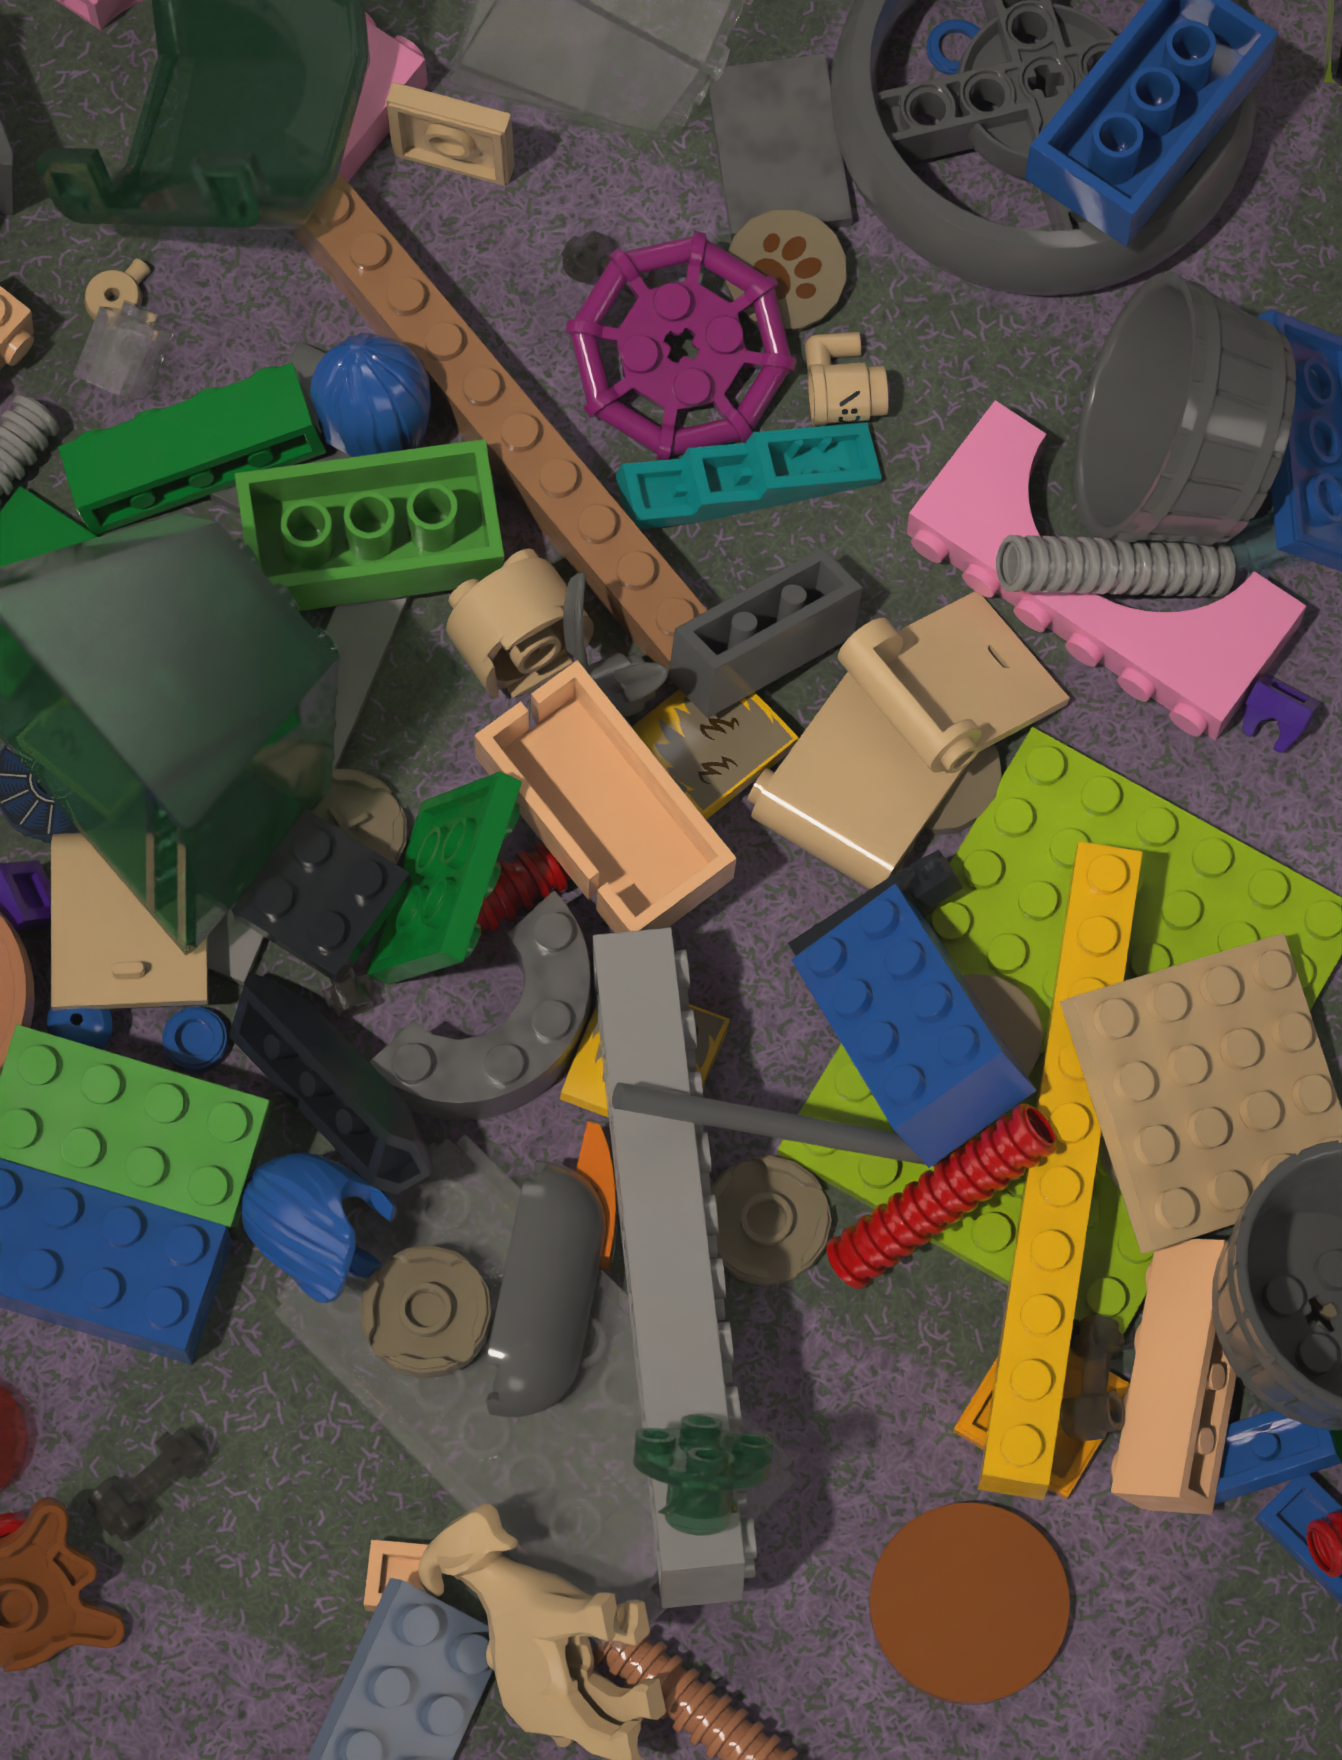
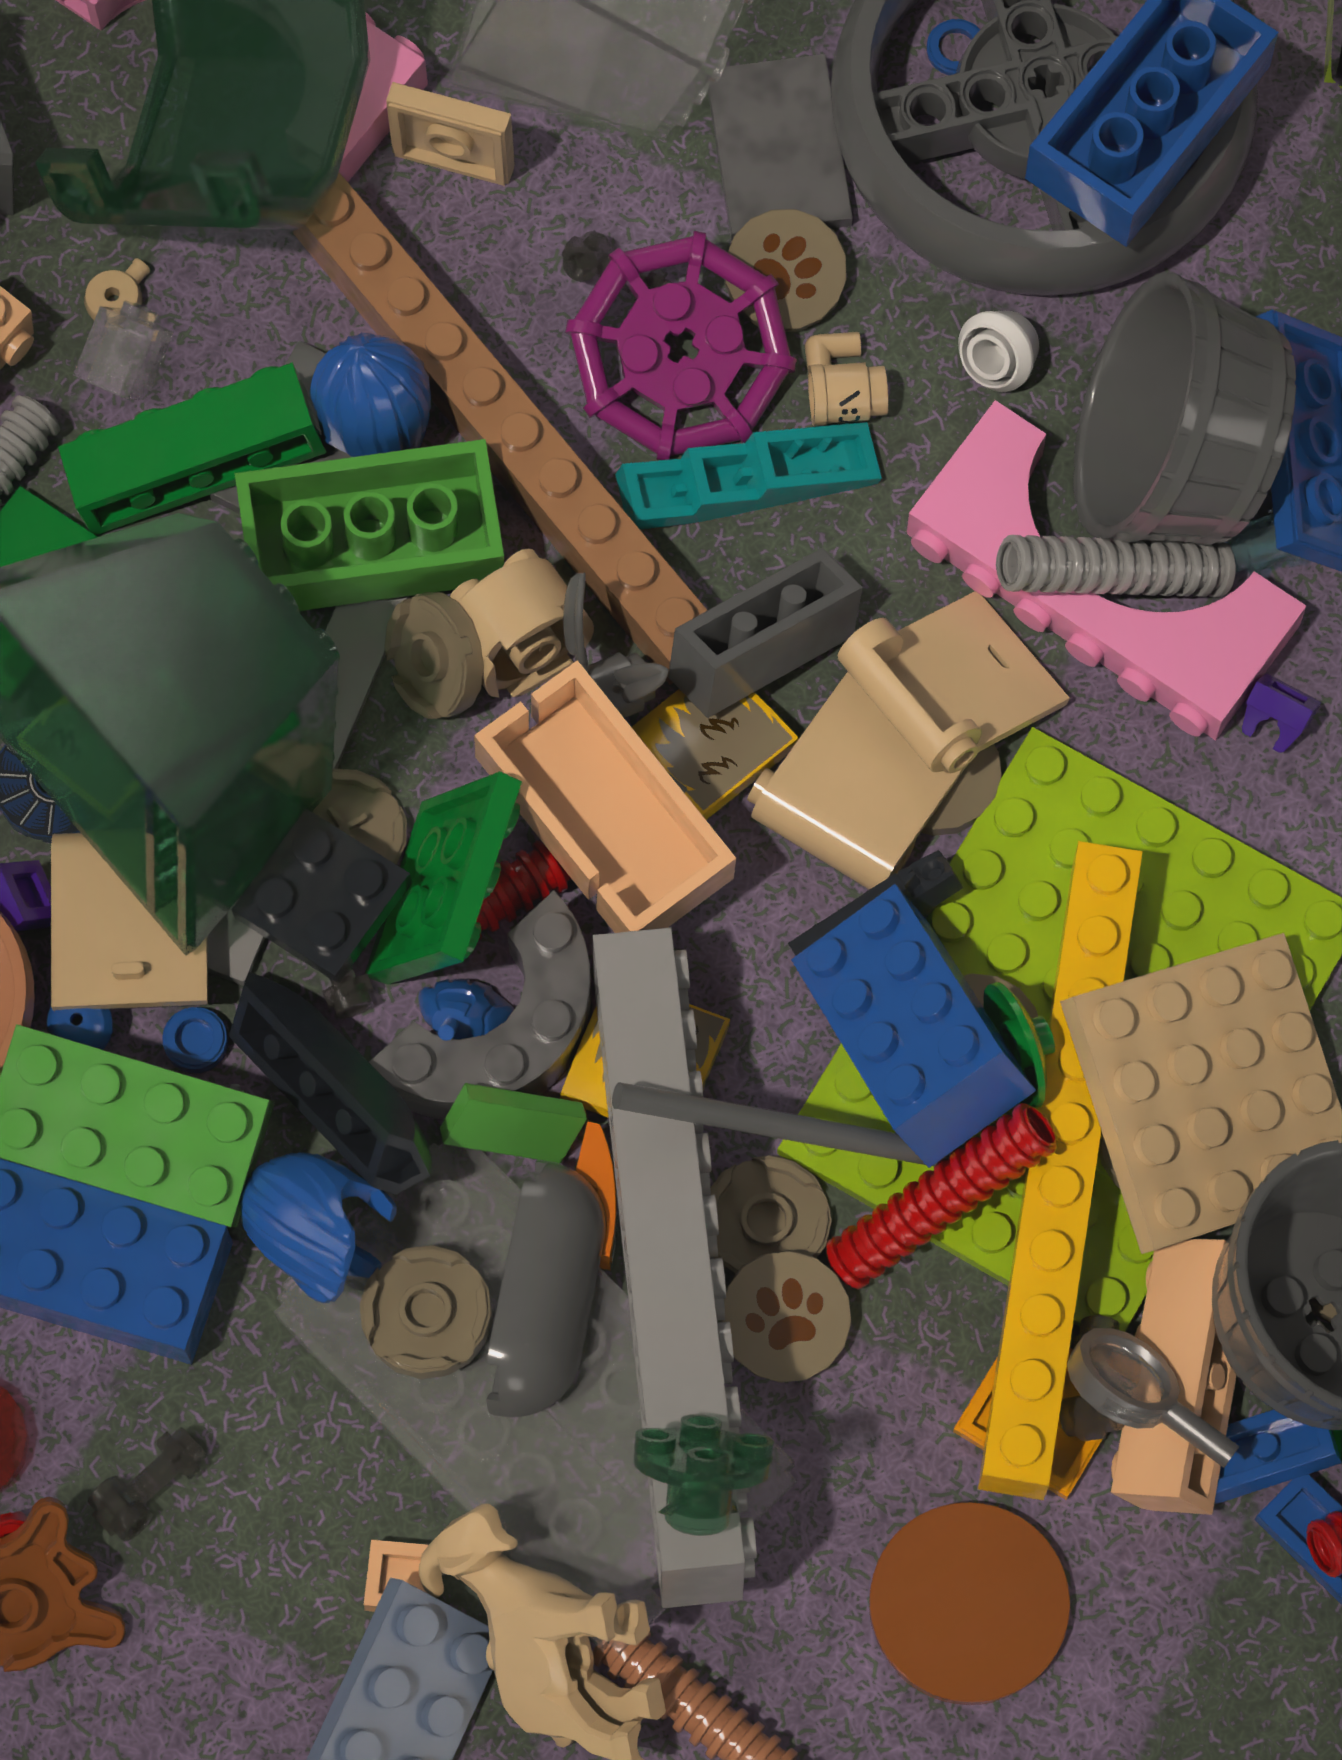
(434, 655): none -> dark tan tile
(462, 1008): none -> blue piece
(513, 1123): none -> bright green tile
(786, 1316): none -> dark tan tile
(998, 349): none -> white cone
(1026, 1037): none -> green dish
(1139, 1389): none -> flat silver piece

